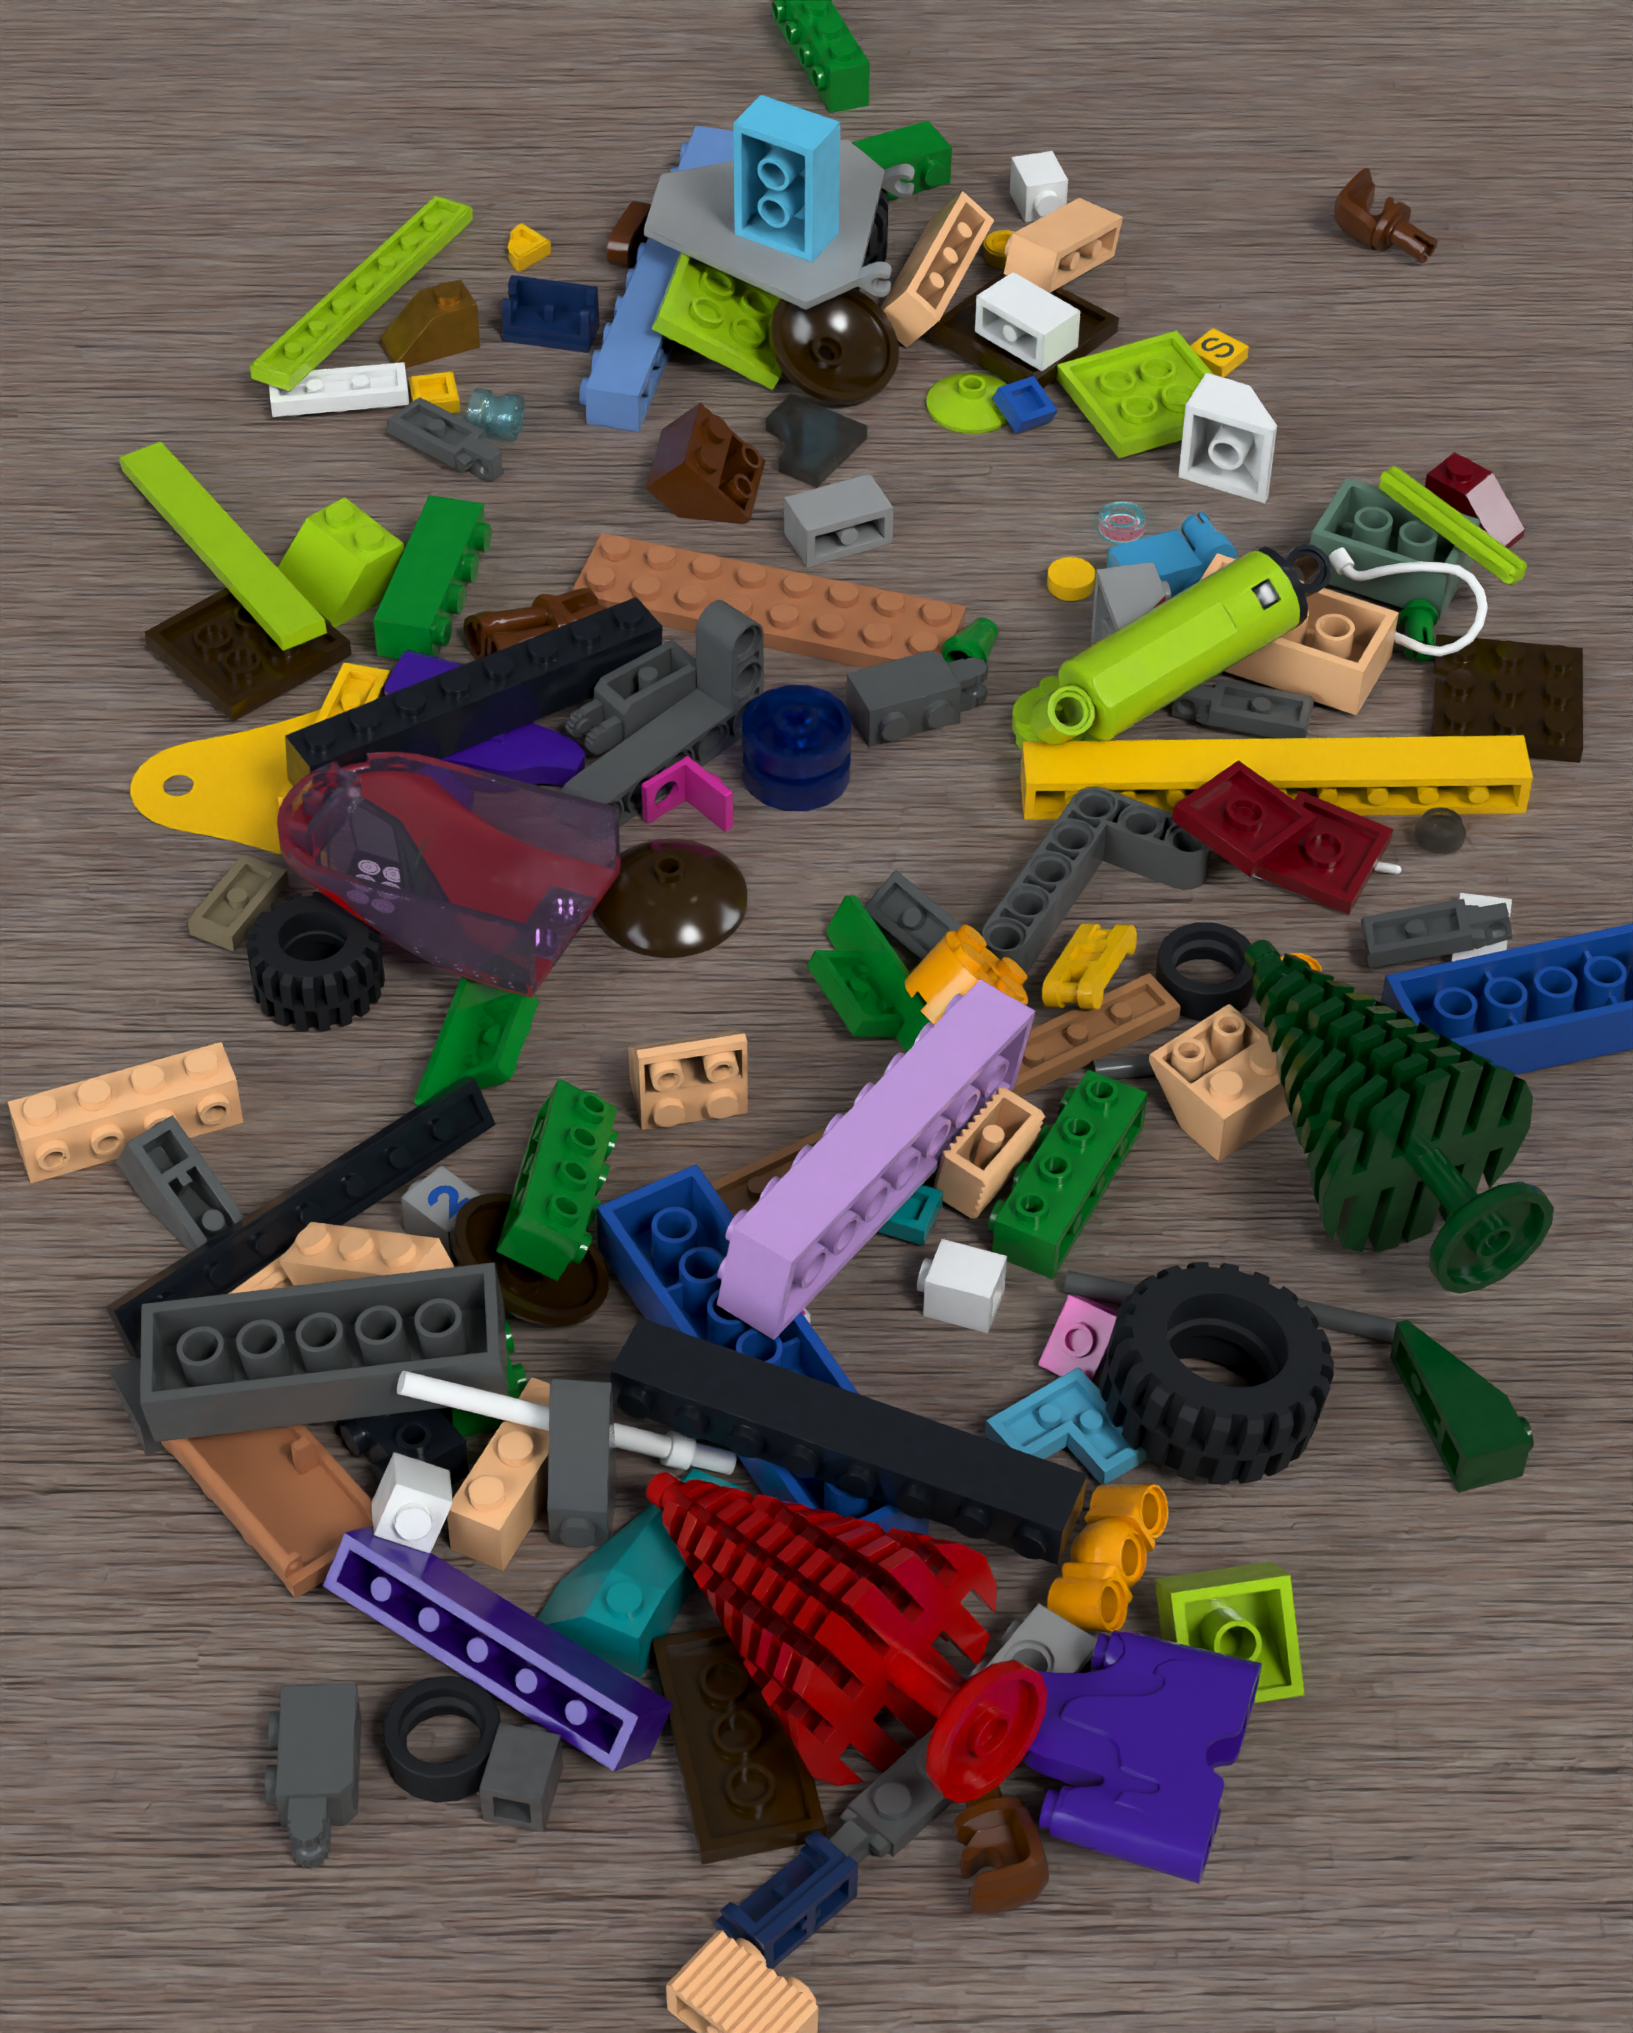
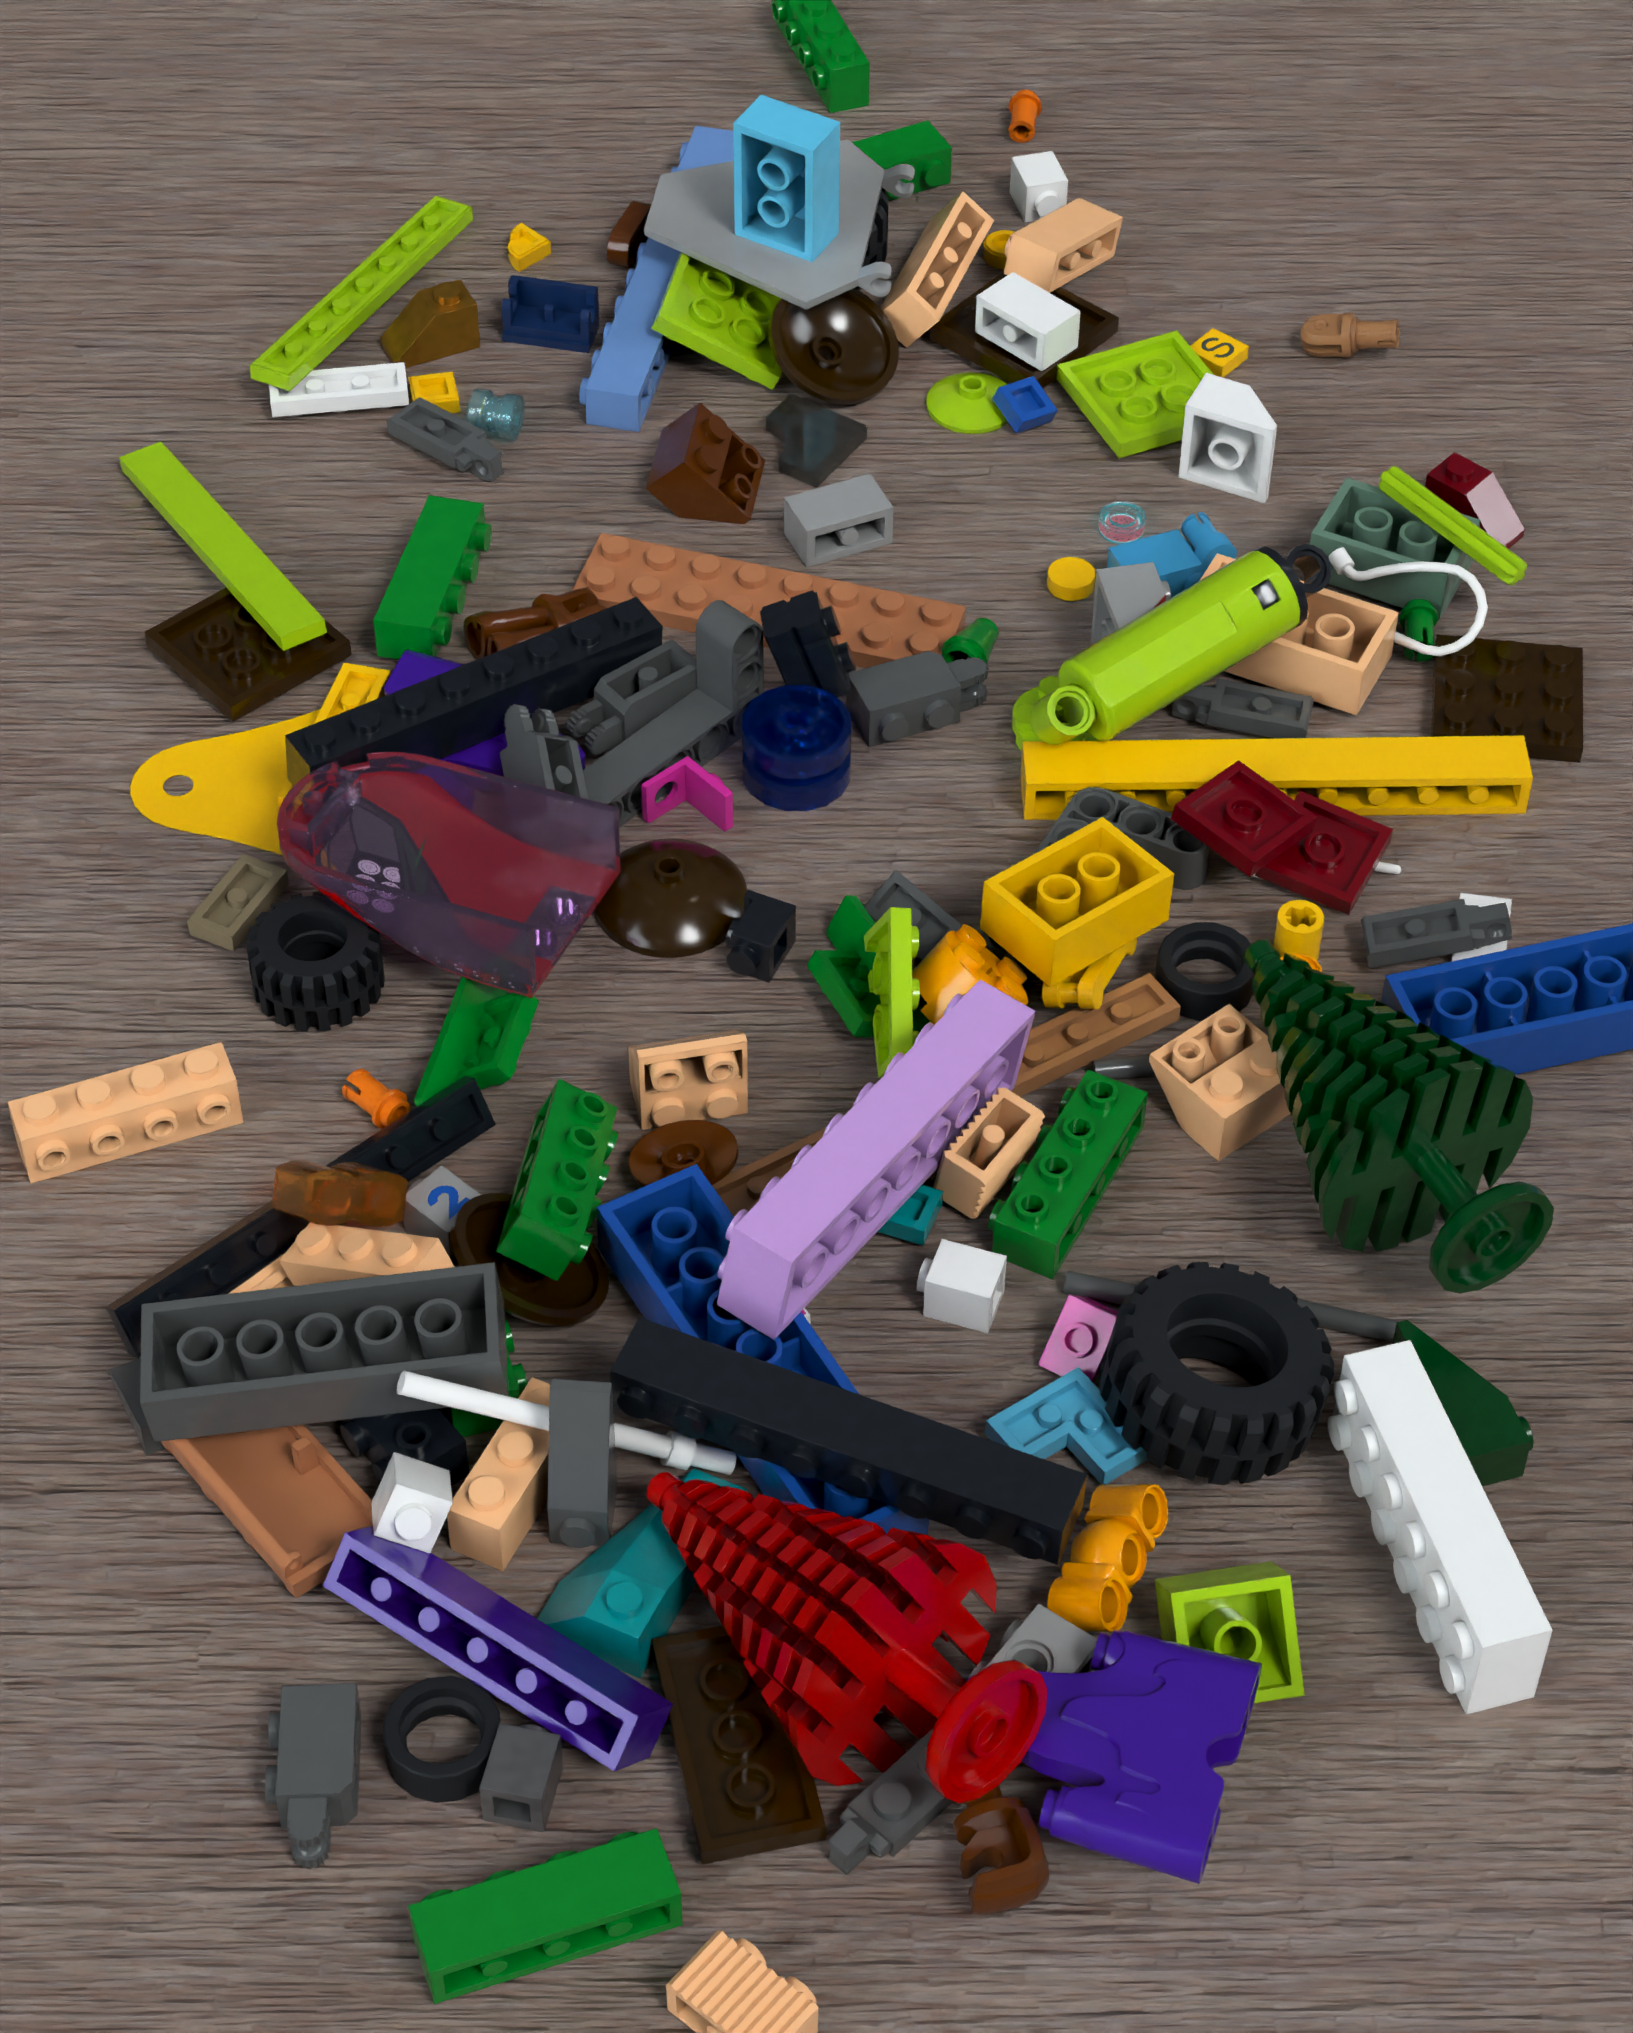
(178, 1184): dark grey slope -> none
(339, 1193): none -> clear orange brick
(342, 561): lime slope -> none
(376, 1098): none -> orange pin
(540, 754): none -> dark grey hinge
(545, 1914): none -> green brick
(681, 1146): none -> reddish brown dish
(761, 936): none -> black brick
(794, 1901): dark blue hinge -> none
(805, 644): none -> black brick
(891, 978): none -> lime wing
(1024, 110): none -> orange pin
(1076, 901): none -> yellow brick
(1299, 928): none -> yellow gear
(1344, 335): none -> medium nougat arm
(1380, 230): reddish brown piece -> none
(1438, 1528): none -> white brick
(1440, 831): clear smoke plate -> none

